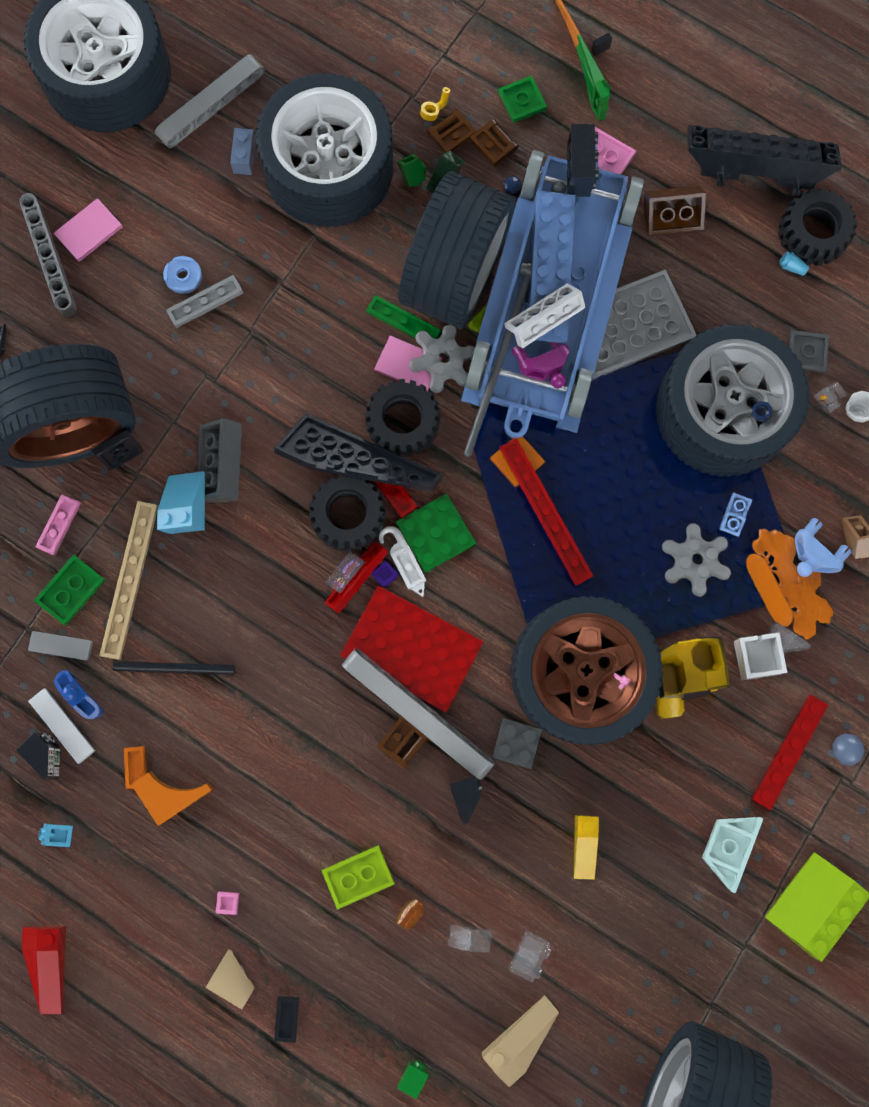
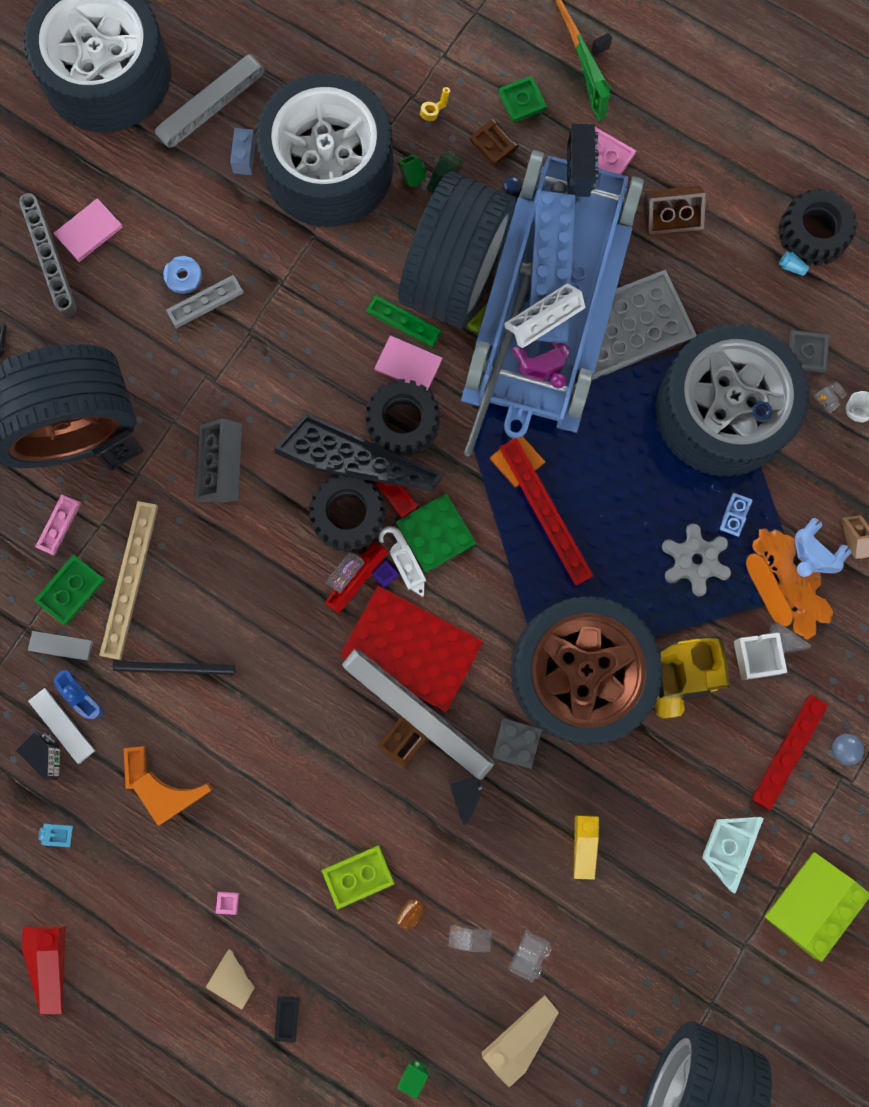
(182, 504): medium azure slope -> none
(430, 358): light grey plate -> none
(453, 137): reddish brown plate -> none
(622, 679): bright pink piece -> none
(788, 160): black piece -> none

